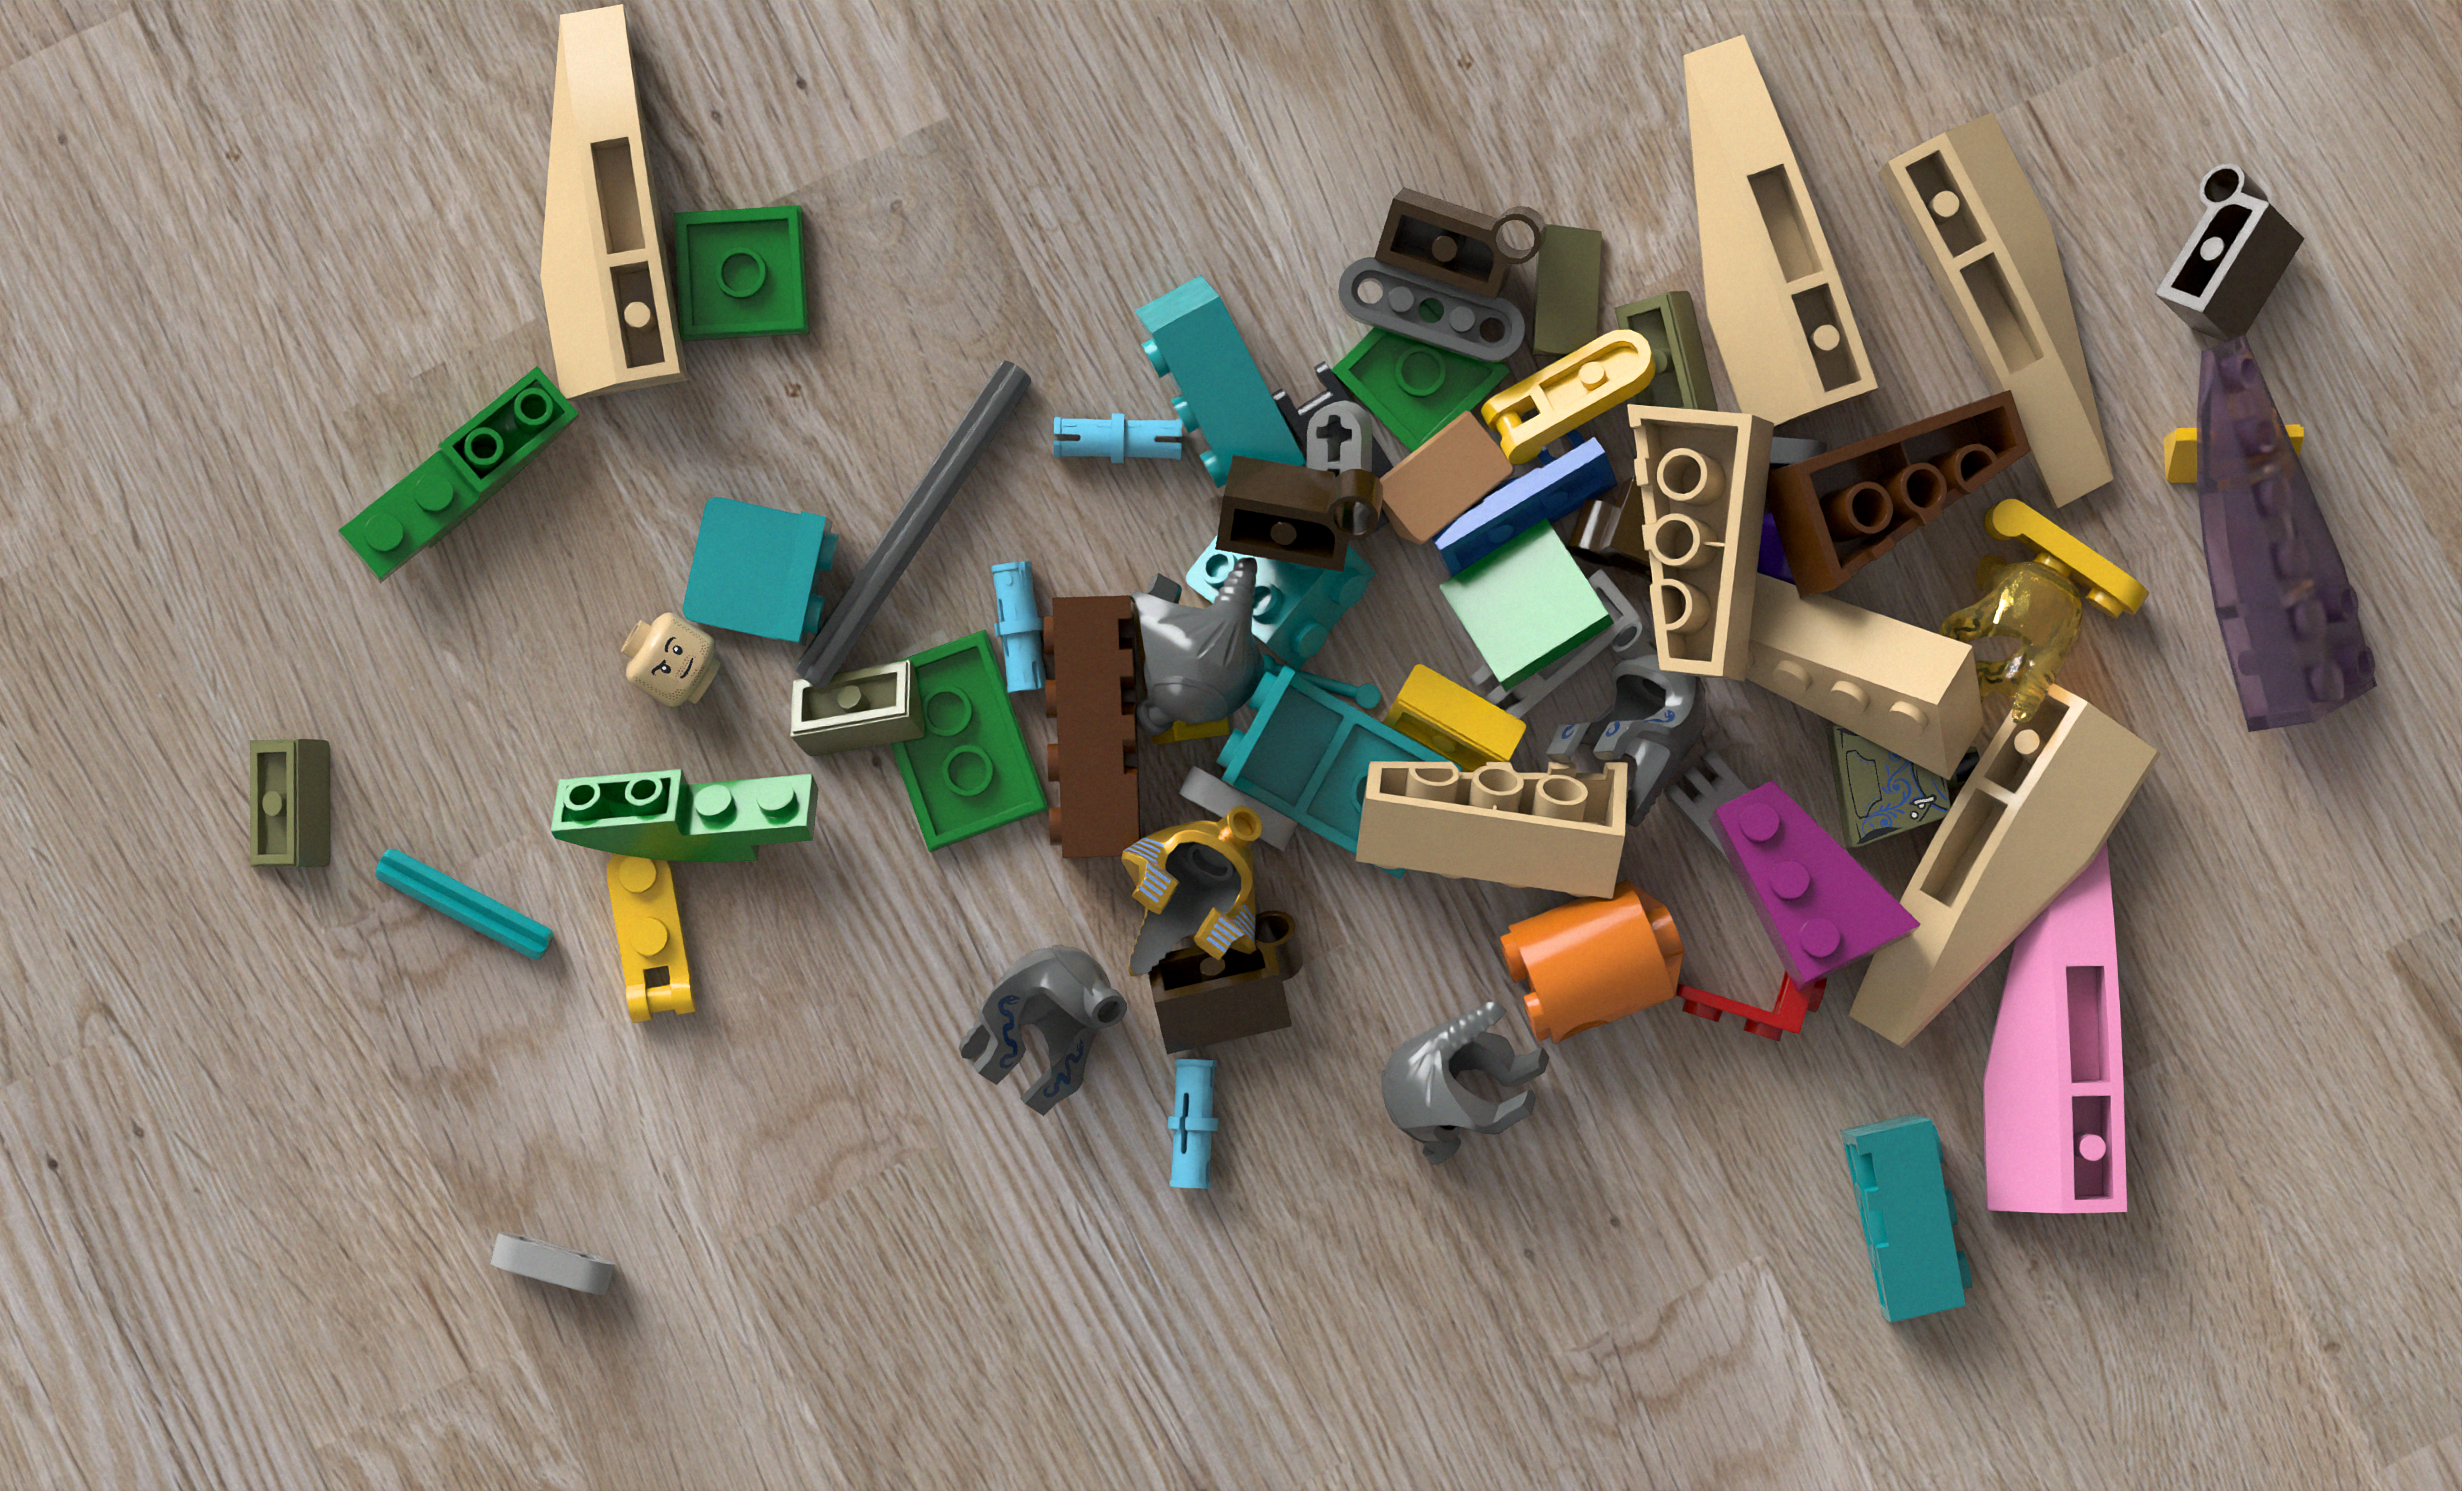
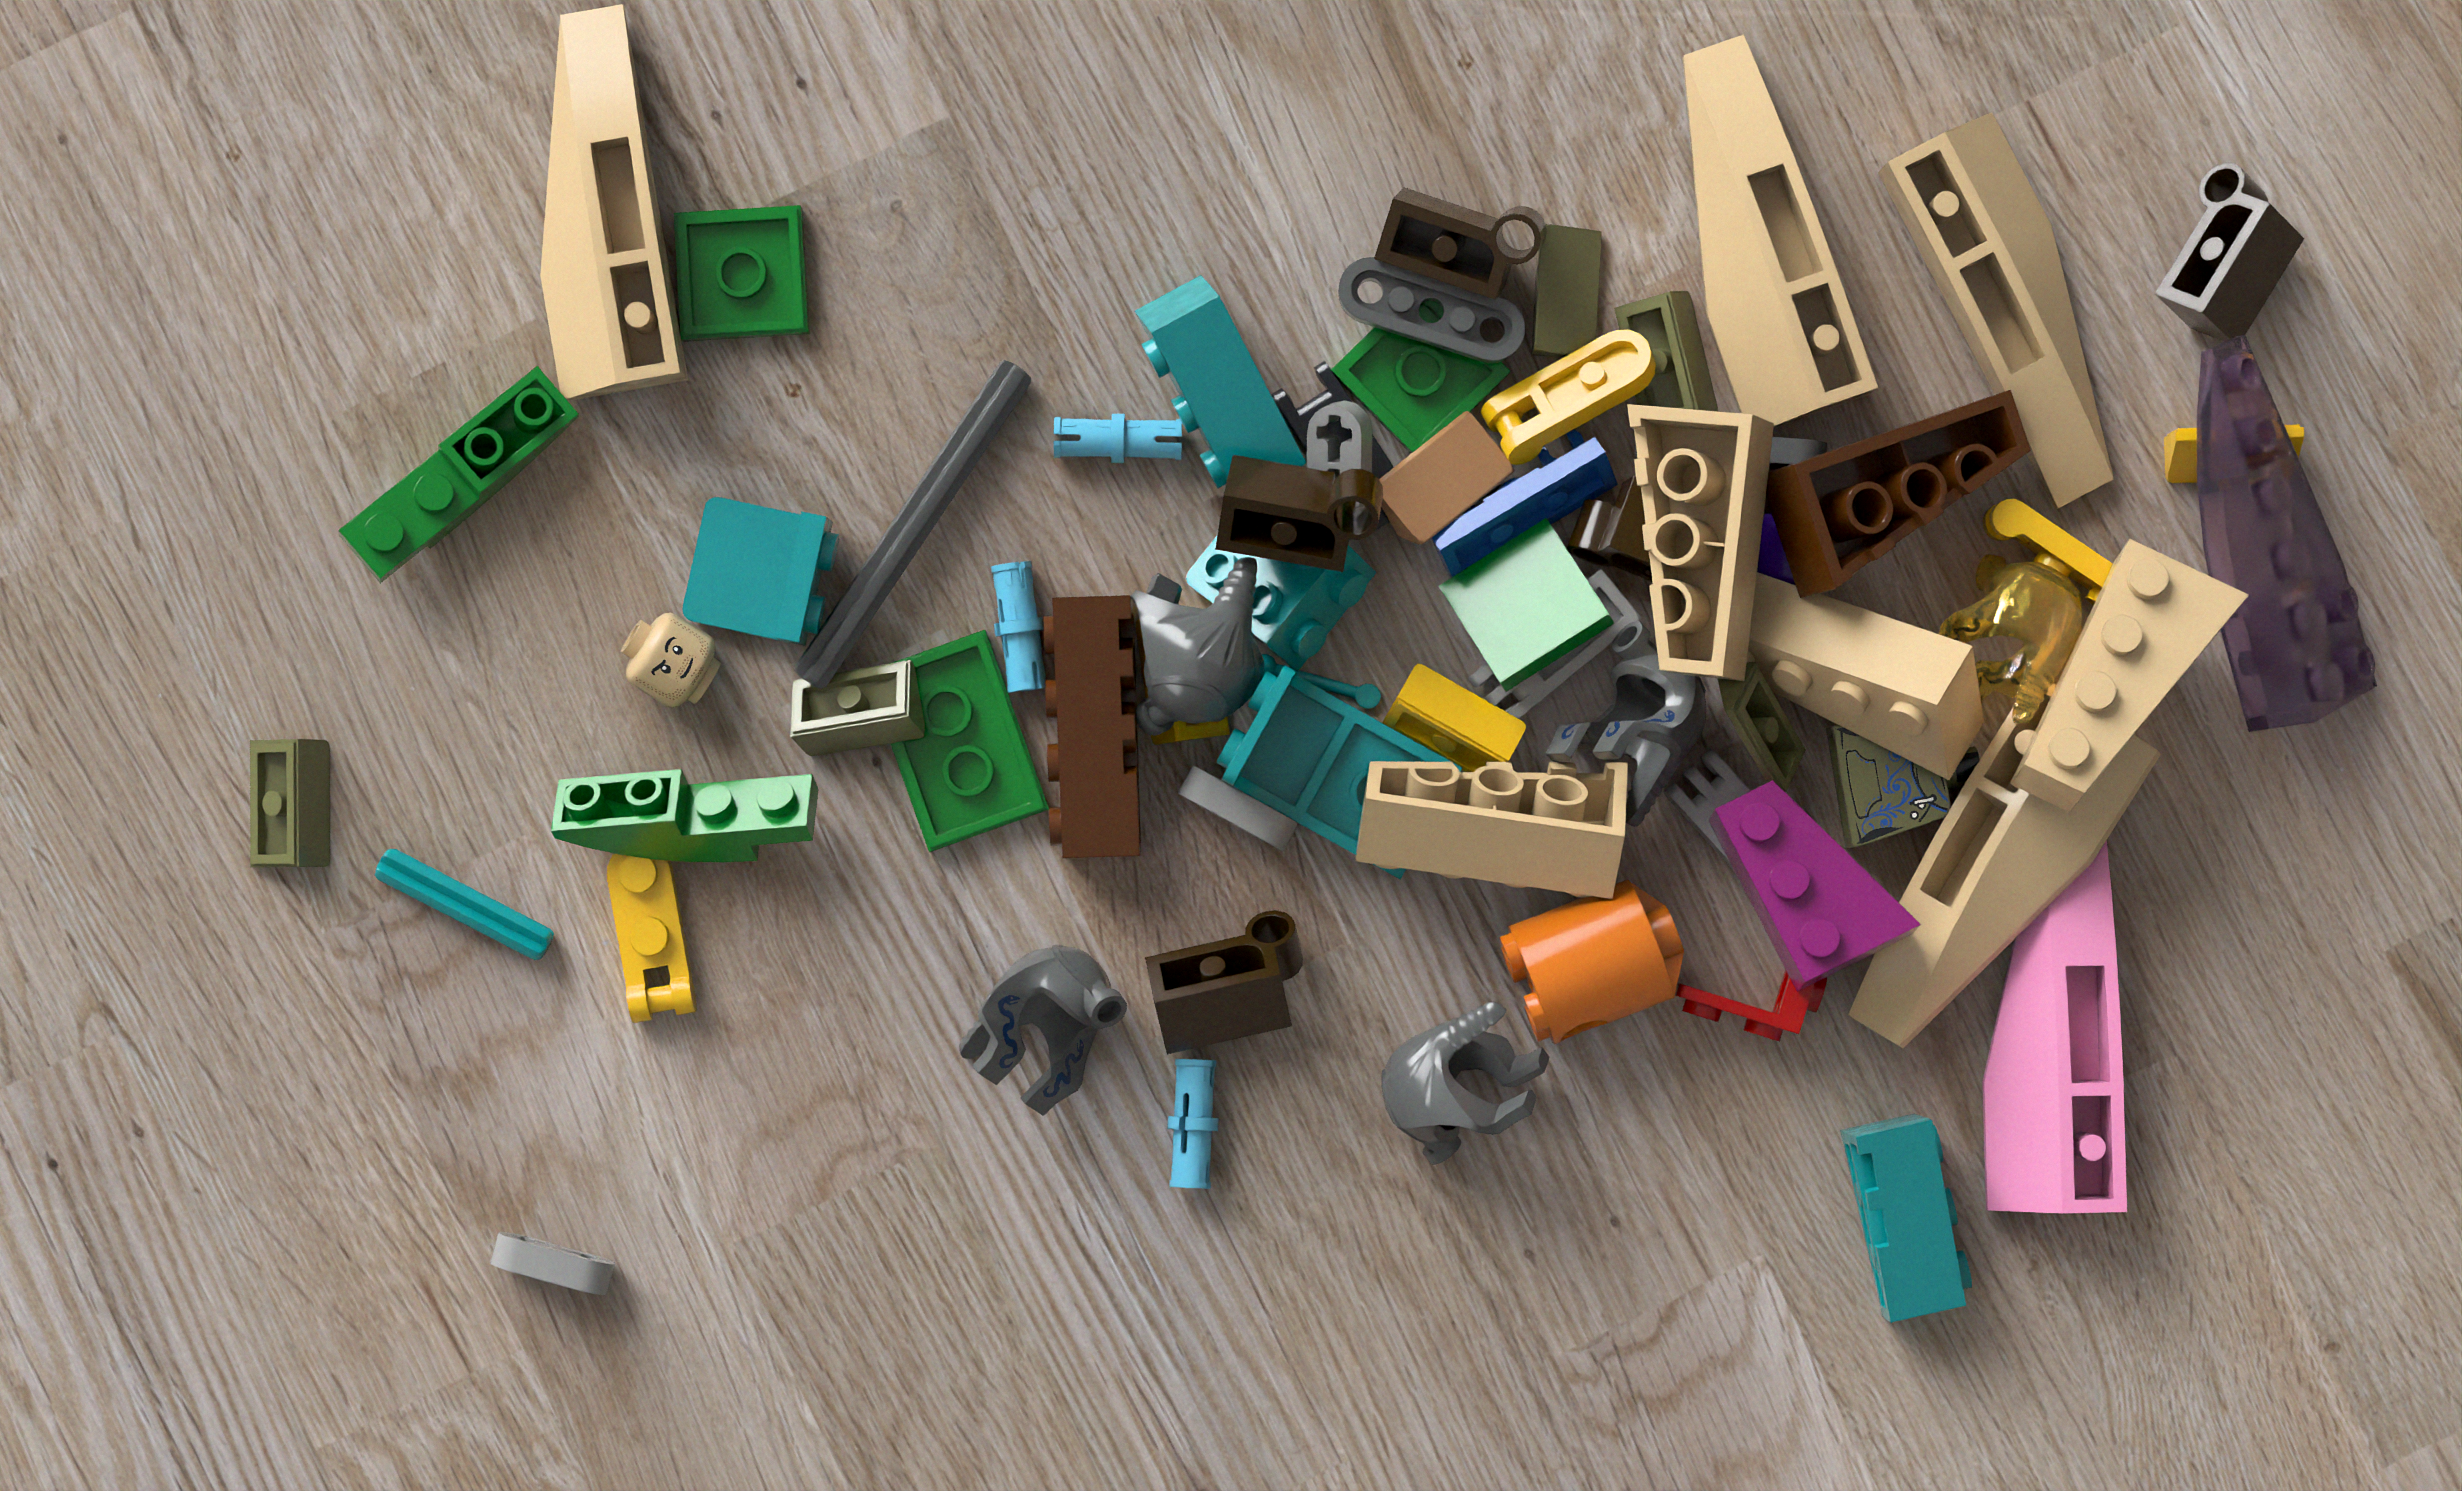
(1195, 886): piece -> none
(1762, 726): none -> olive slope
(2129, 655): none -> tan wedge

